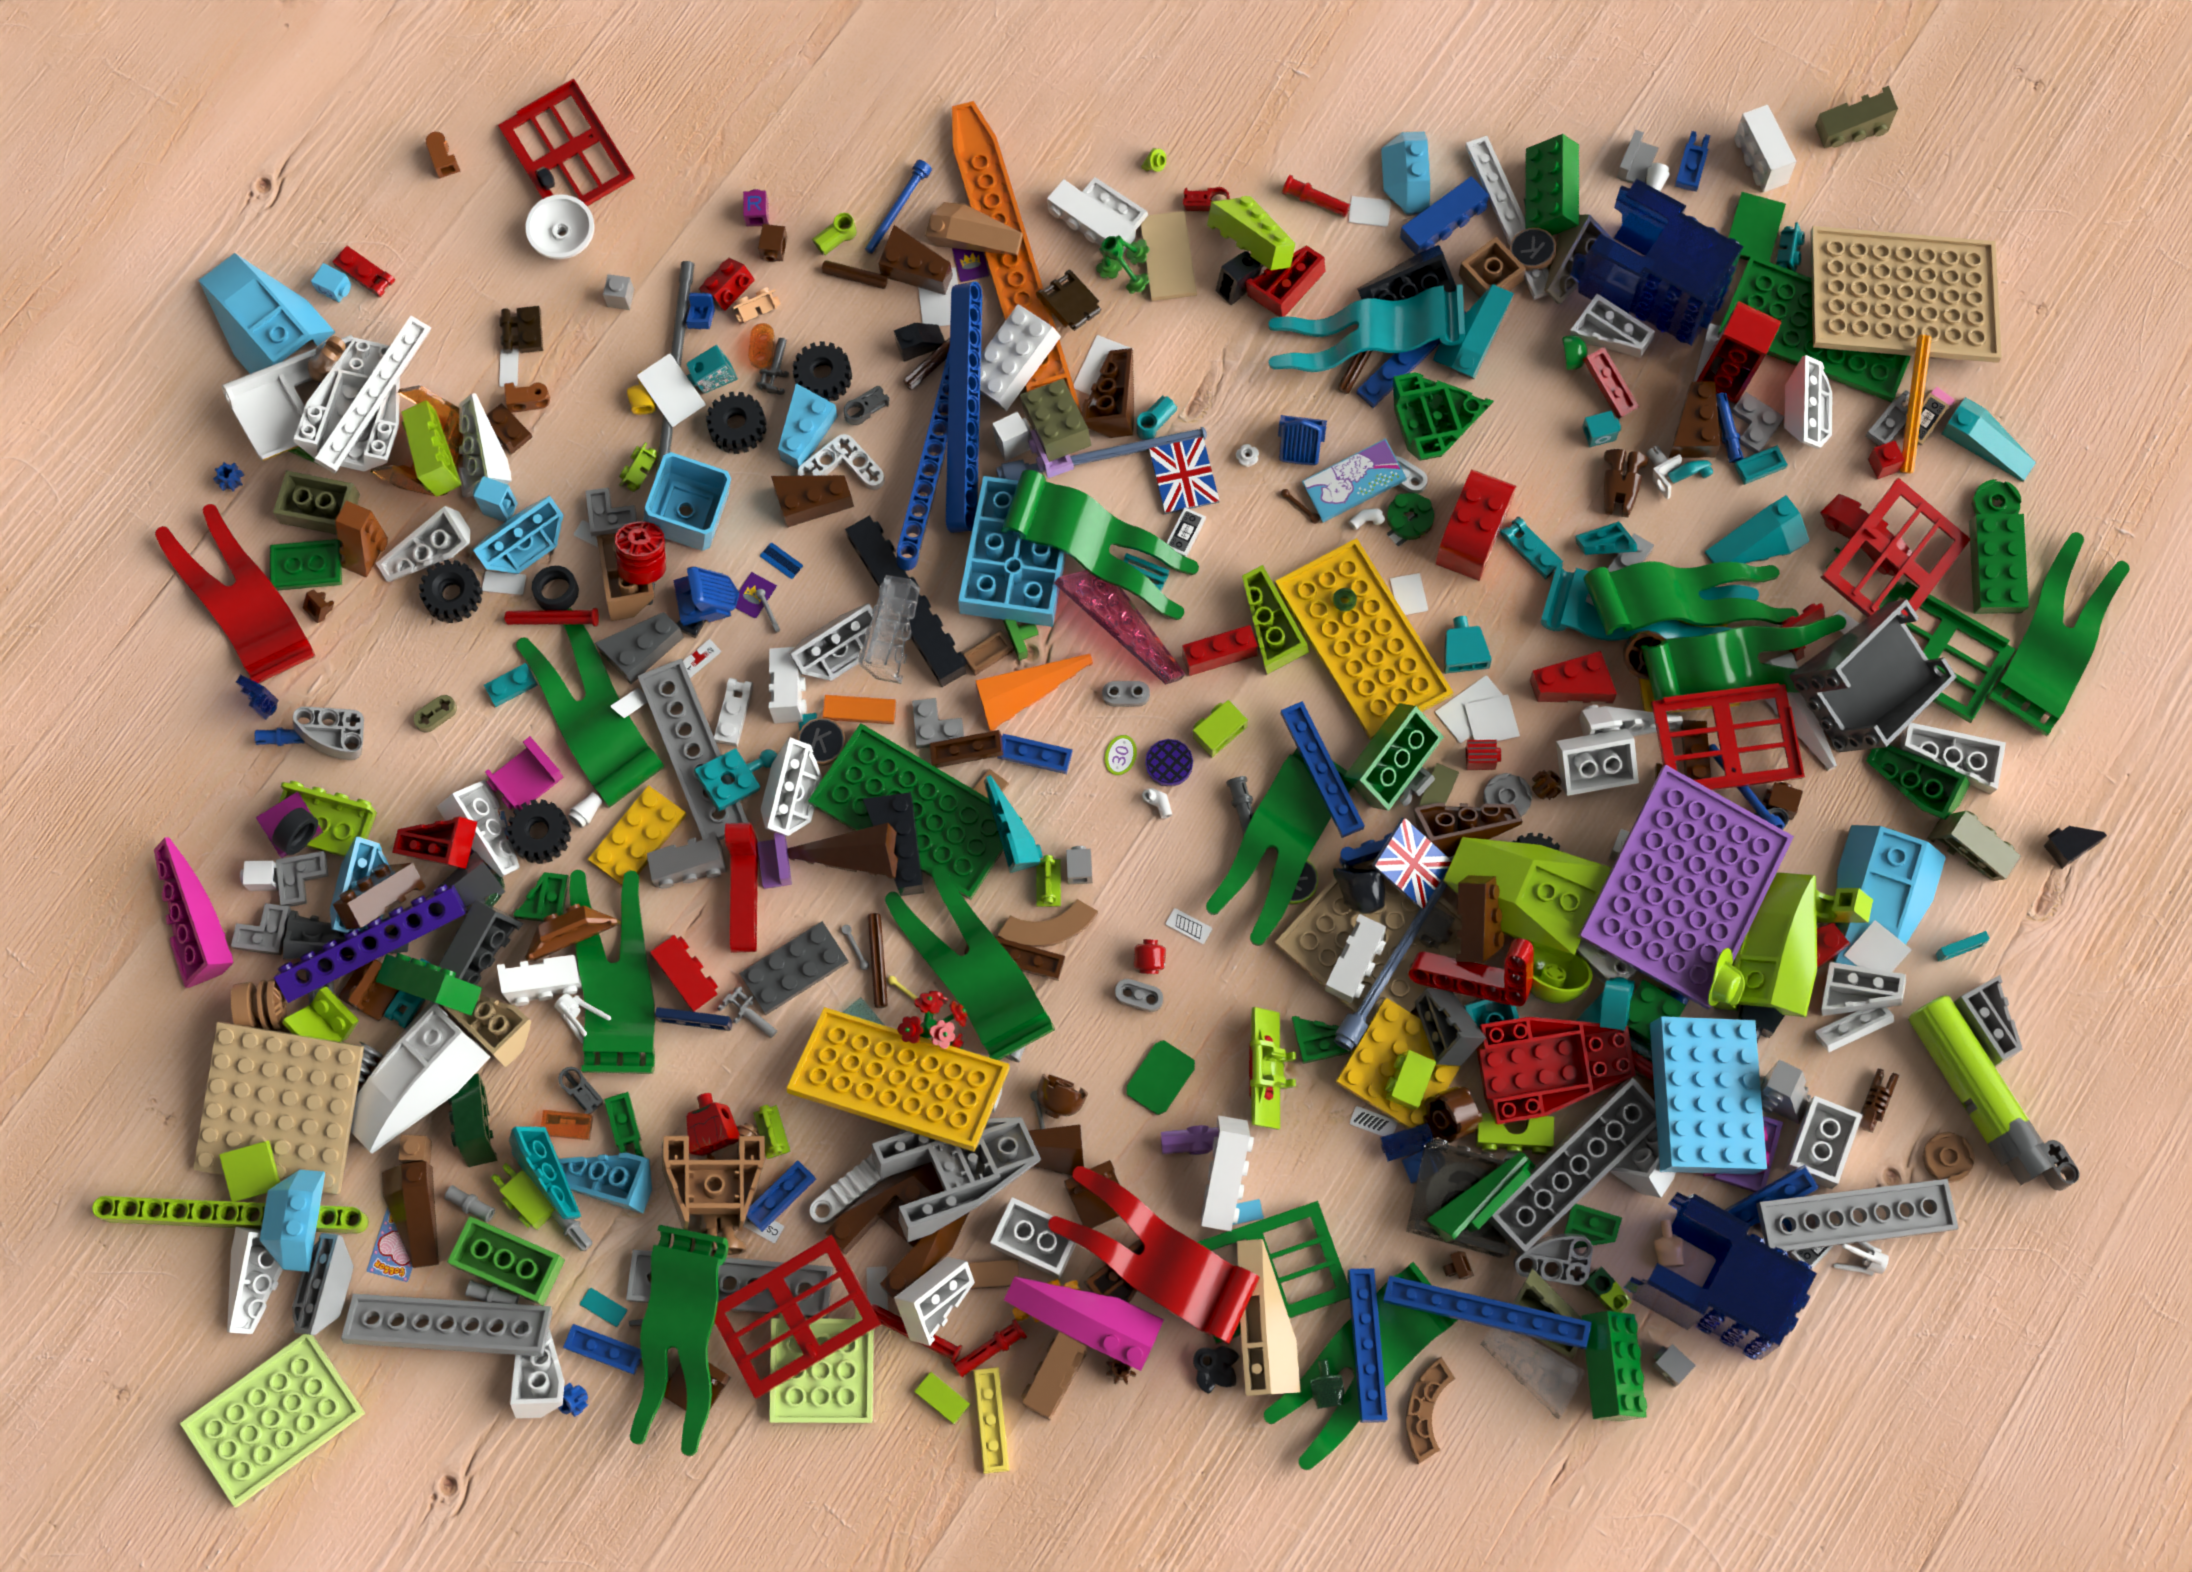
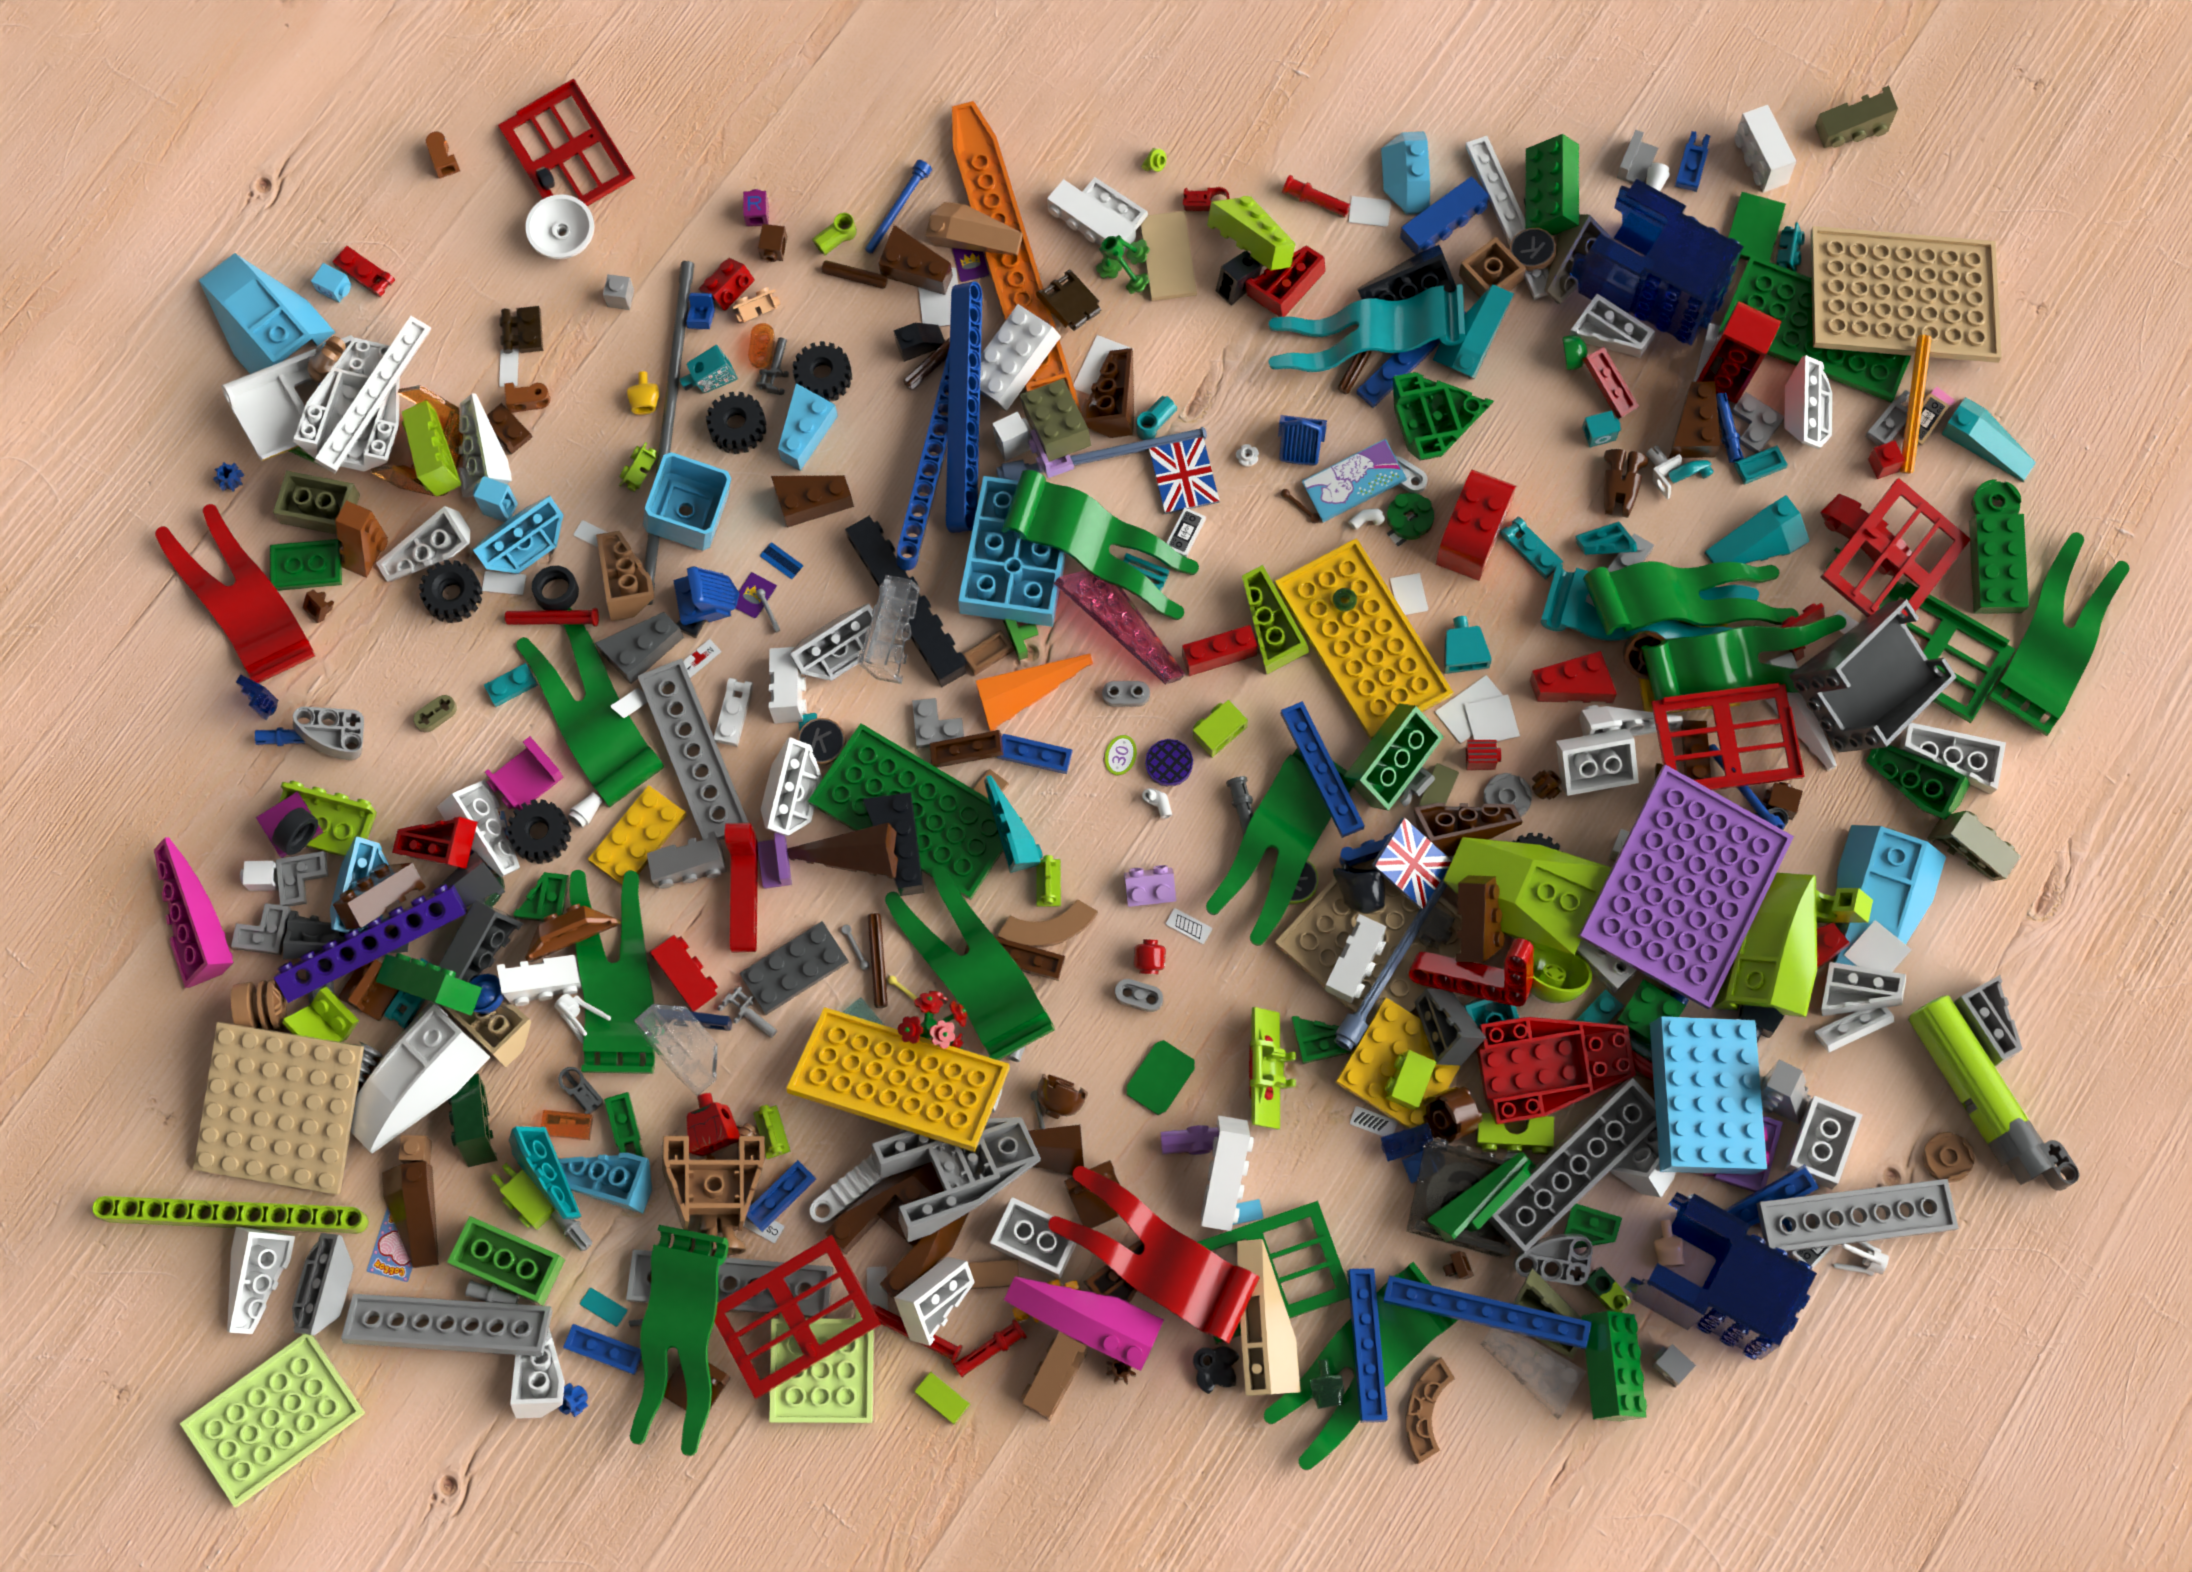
(249, 1171): lime tile -> none
(292, 1219): medium azure wedge -> none
(469, 1203): light grey pin -> none
(490, 995): none -> blue hat
(604, 518): light grey plate -> none
(640, 552): red wheel -> none
(671, 390): white sticker -> none
(681, 1044): none -> clear wedge
(734, 766): teal plate -> none
(842, 455): white beam -> none
(859, 709): orange tile -> none
(868, 403): dark grey piece -> none
(991, 1420): light yellow tile -> none
(1079, 865): light grey brick -> none
(1150, 886): none -> lavender bracket
(1616, 1003): teal brick -> none
(1727, 981): lime piece -> none
(1877, 1100): reddish brown hinge -> none
(1962, 946): teal tile -> none
(2072, 843): black slope -> none

